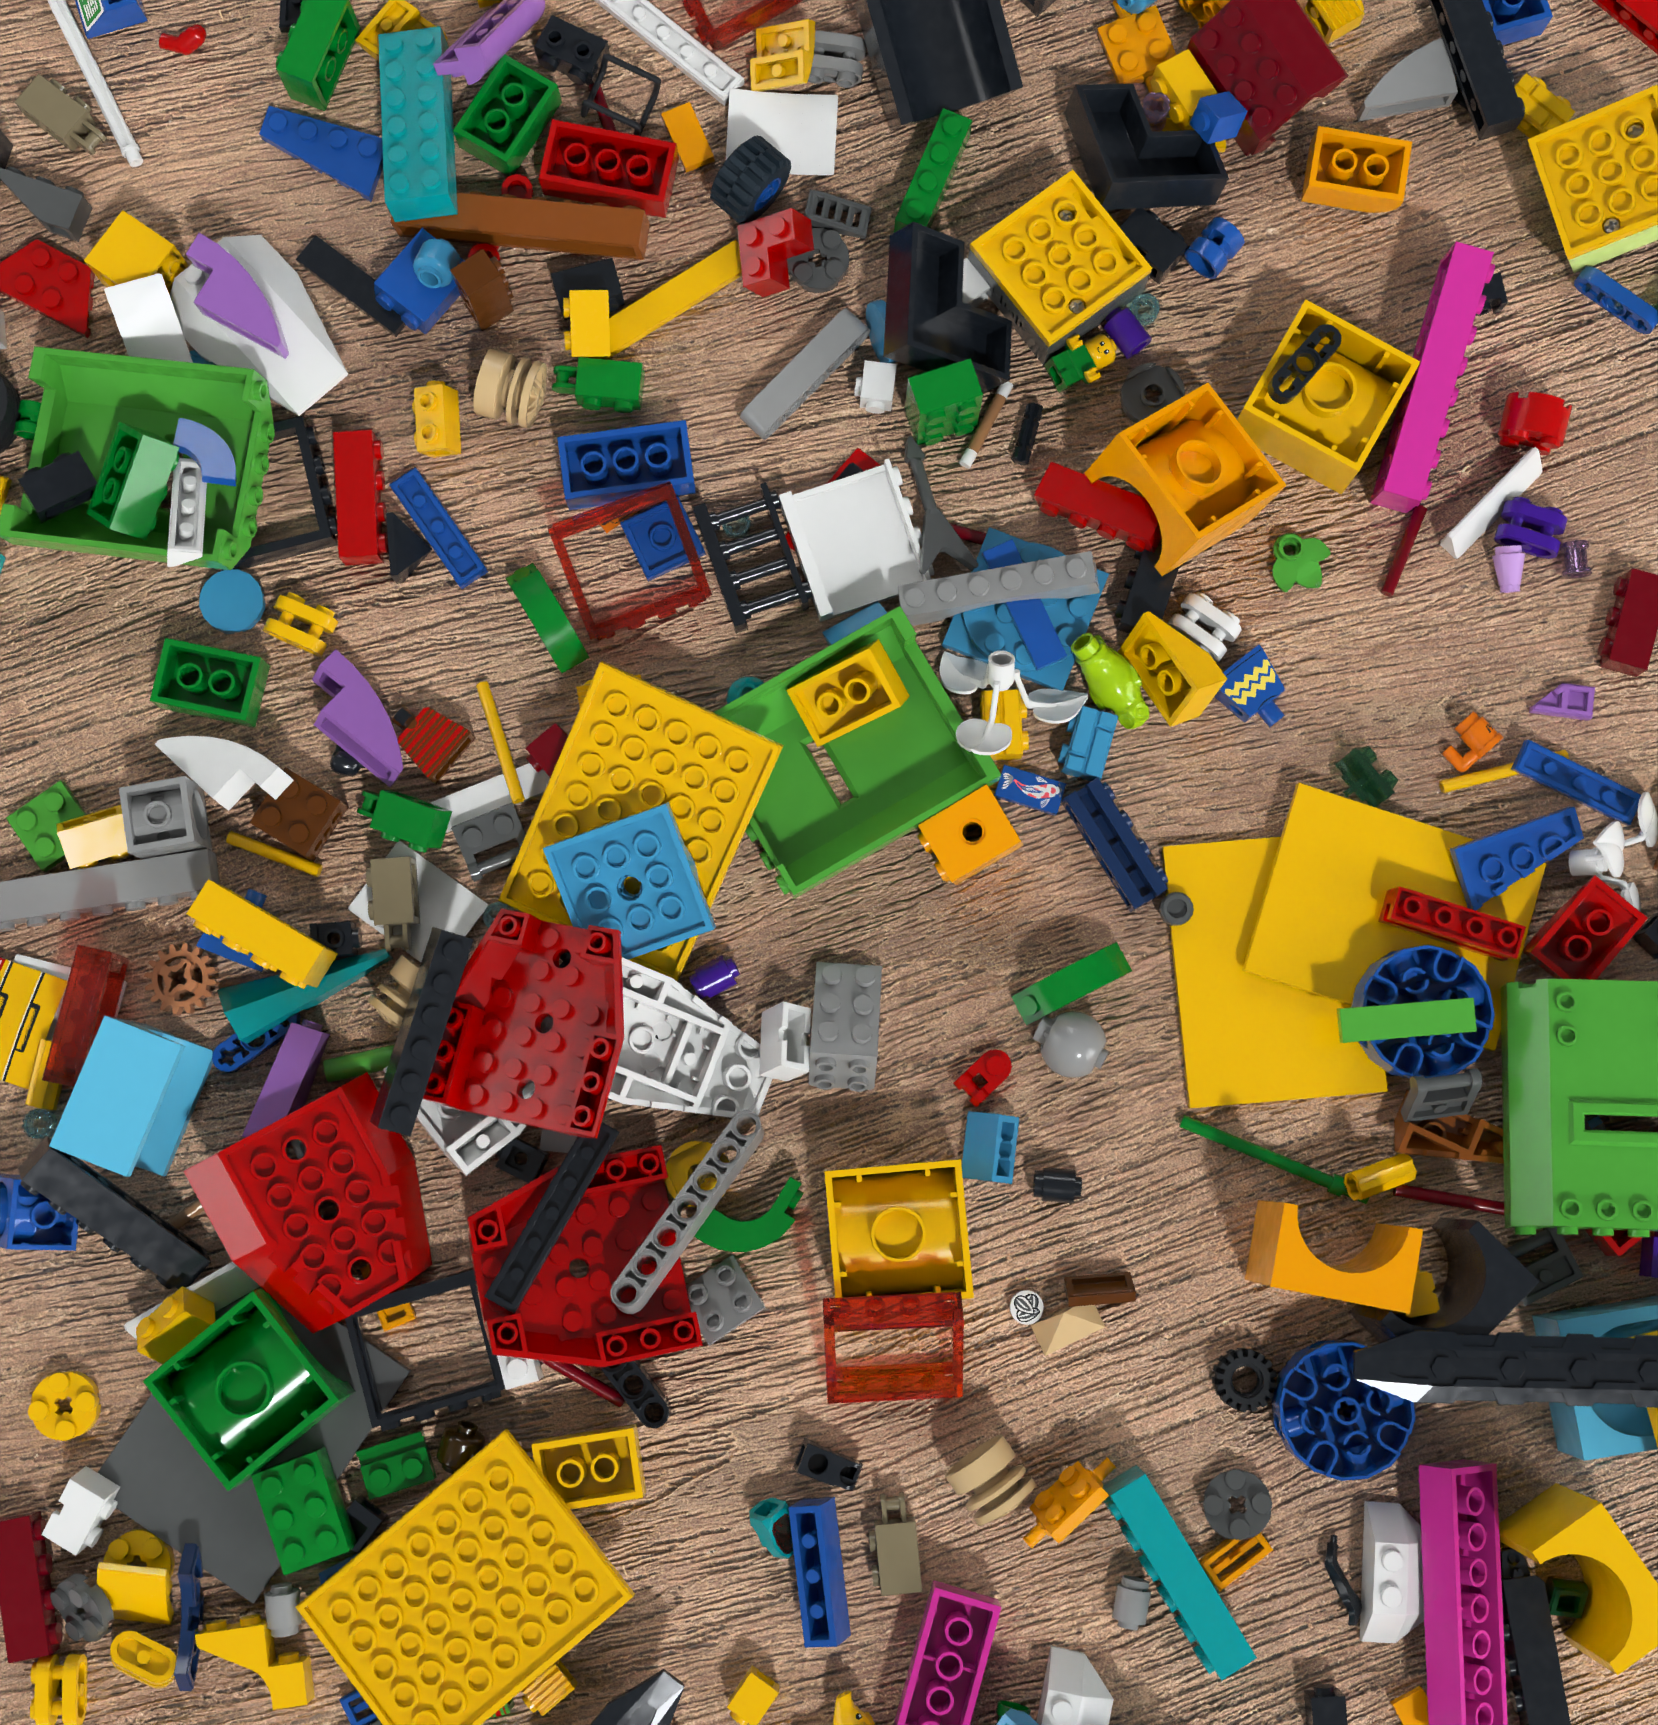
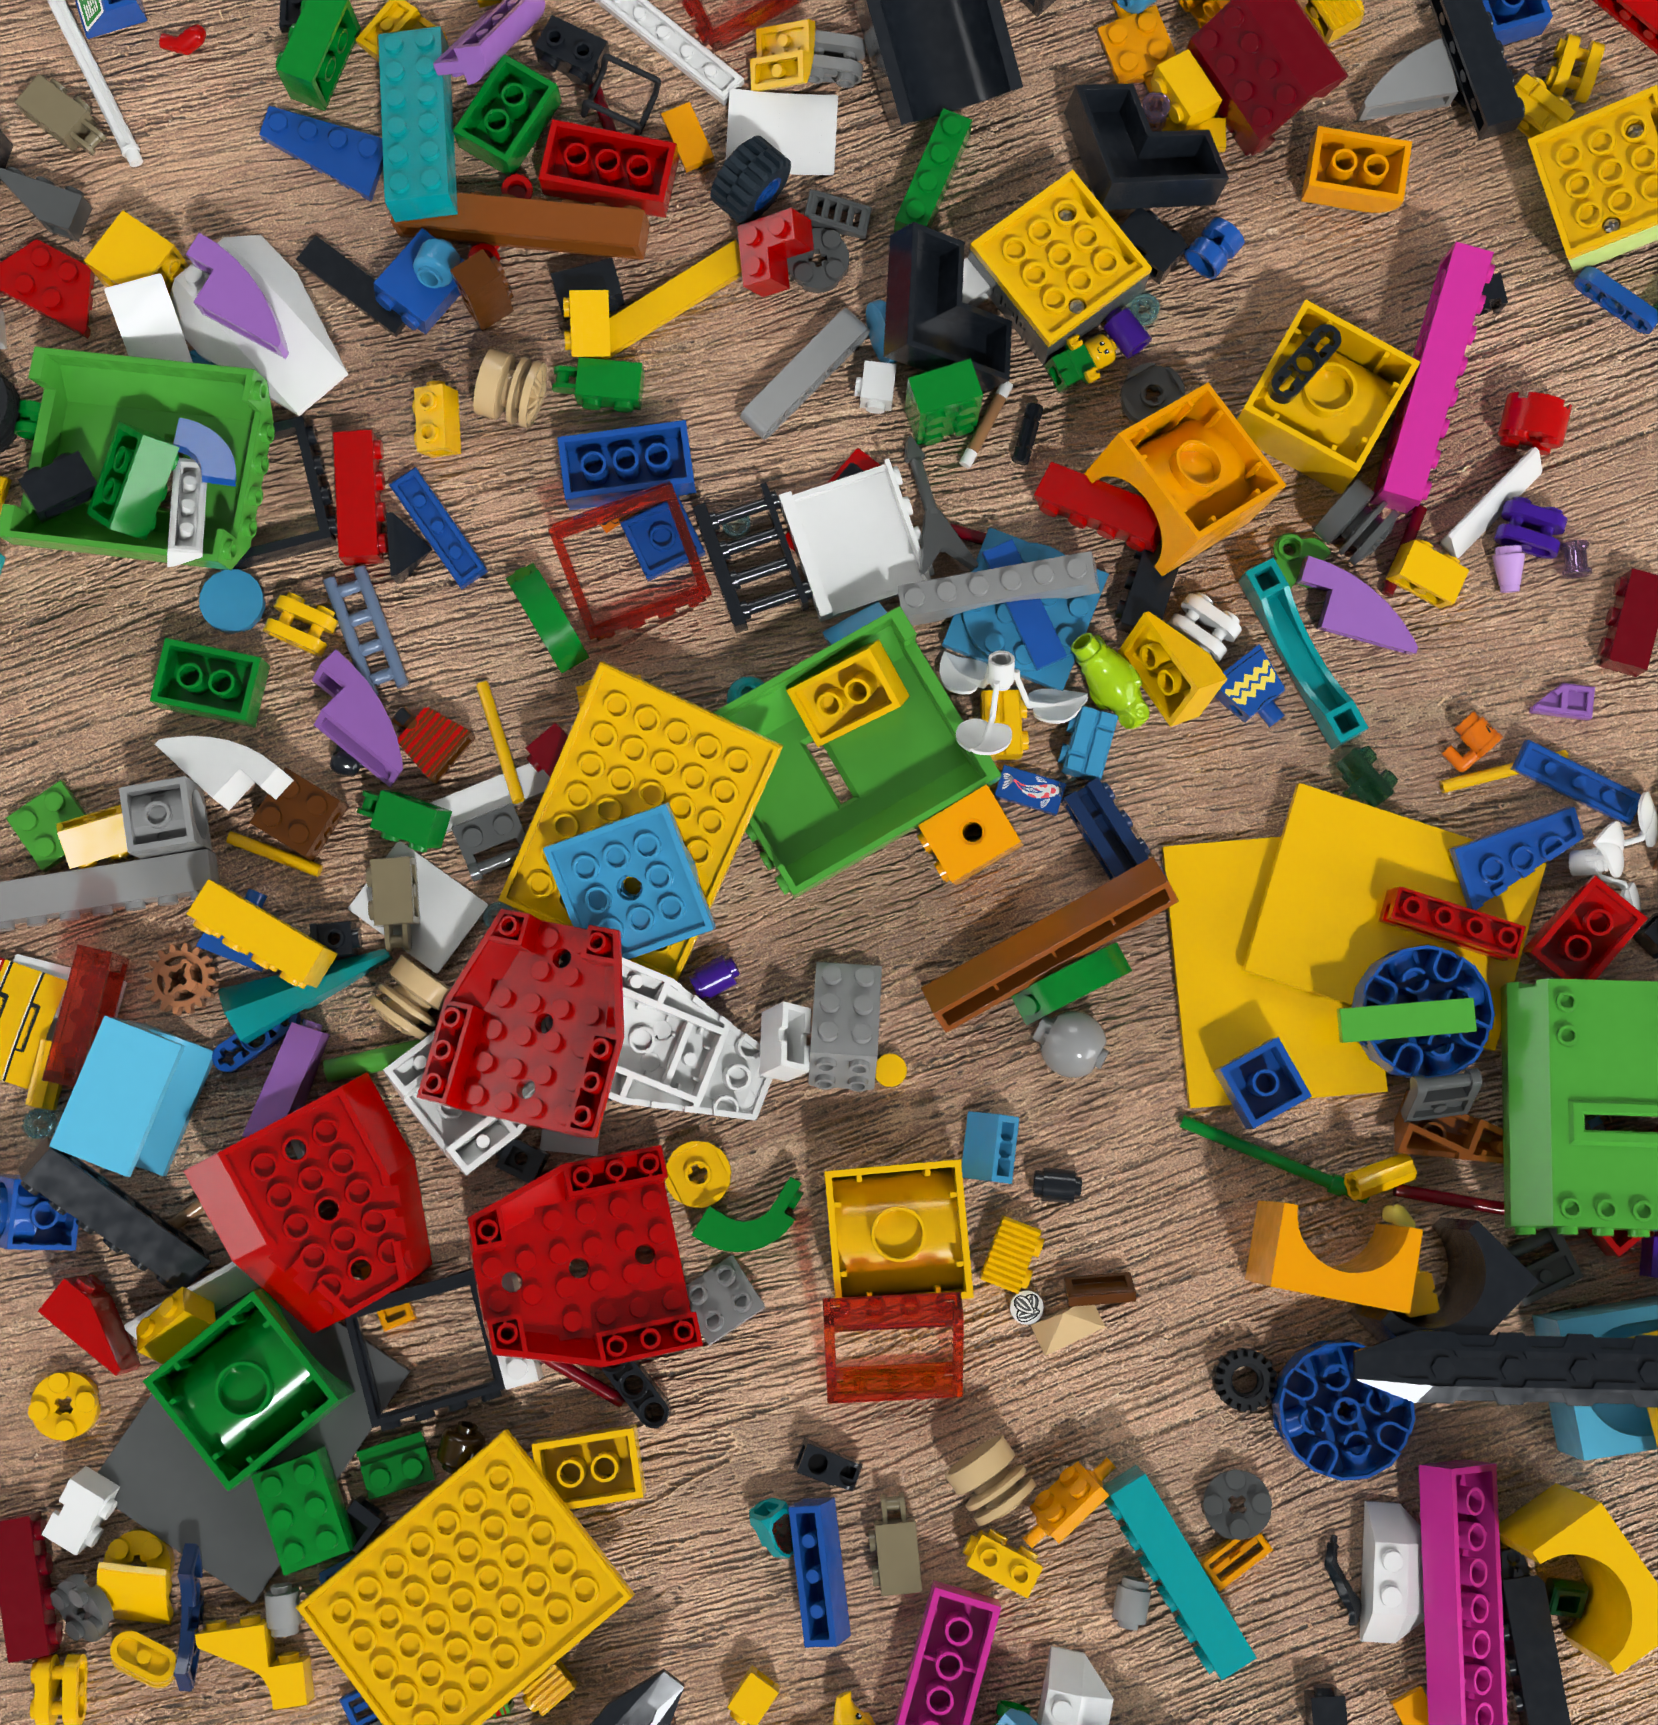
(92, 1321): none -> red slope
(374, 614): none -> sand blue bar
(421, 1031): black brick -> none
(550, 1218): black tile -> none
(687, 1227): light grey beam -> none
(890, 1070): none -> yellow tile
(992, 1067): red plate -> none
(1003, 1563): none -> yellow brick
(1011, 1255): none -> yellow brick
(1049, 944): none -> dark orange brick
(1176, 909): dark grey tile -> none
(1218, 117): blue brick -> none
(1262, 1083): none -> blue brick
(1325, 698): none -> teal arch
(1355, 608): none -> medium lavender slope
(1356, 522): none -> dark grey wheel
(1398, 1216): none -> light yellow arm
(1427, 573): none -> yellow brick
(1560, 76): none -> yellow brick

